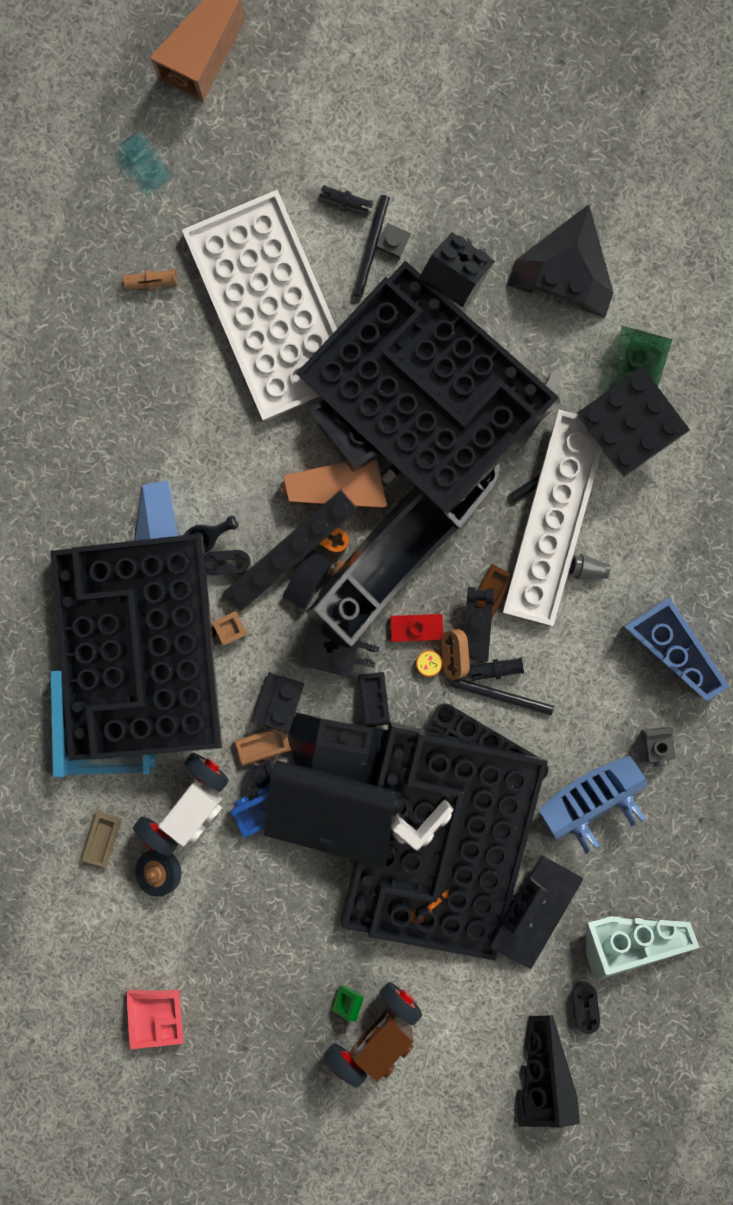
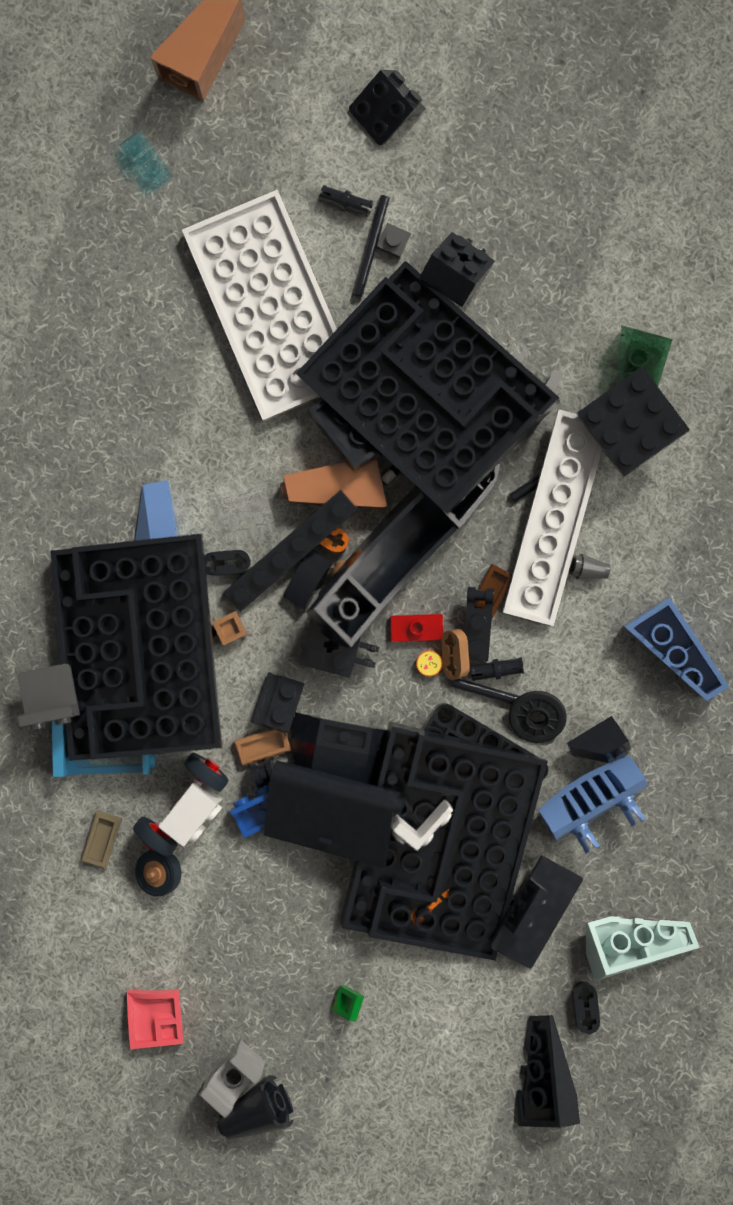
(47, 696): none -> dark grey bracket
(149, 280): medium nougat pin -> none
(211, 533): black piece -> none
(221, 1089): none -> light grey piece
(258, 1111): none -> black cone
(374, 699): black plate -> none
(381, 1044): brick -> none
(385, 105): none -> black bracket
(541, 702): none -> black wheel
(568, 265): black wedge -> none
(601, 743): none -> black slope
(652, 738): dark grey brick -> none

